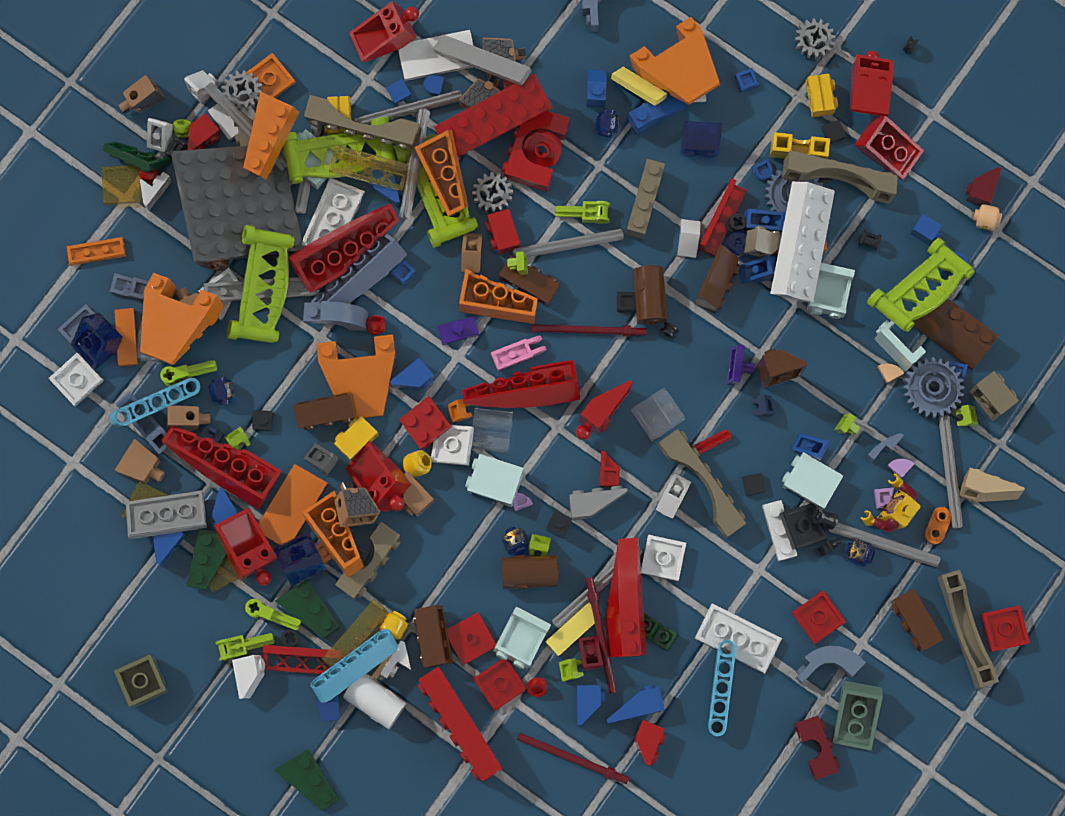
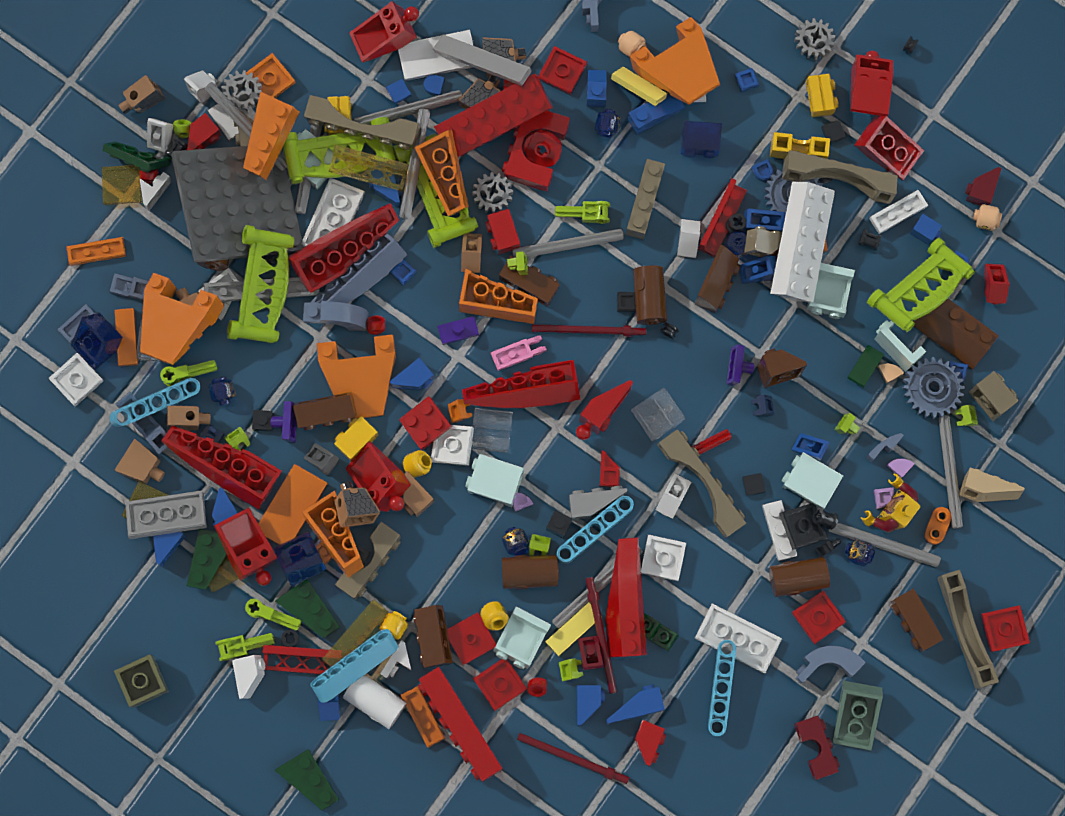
(286, 422): none -> dark purple tile
(422, 717): none -> orange tile
(494, 615): none -> yellow head
(562, 70): none -> red tile
(599, 521): none -> medium azure beam
(630, 42): none -> light nougat head
(799, 576): none -> reddish brown piece
(865, 366): none -> dark green slope
(898, 212): none -> white plate
(996, 283): none -> red slope

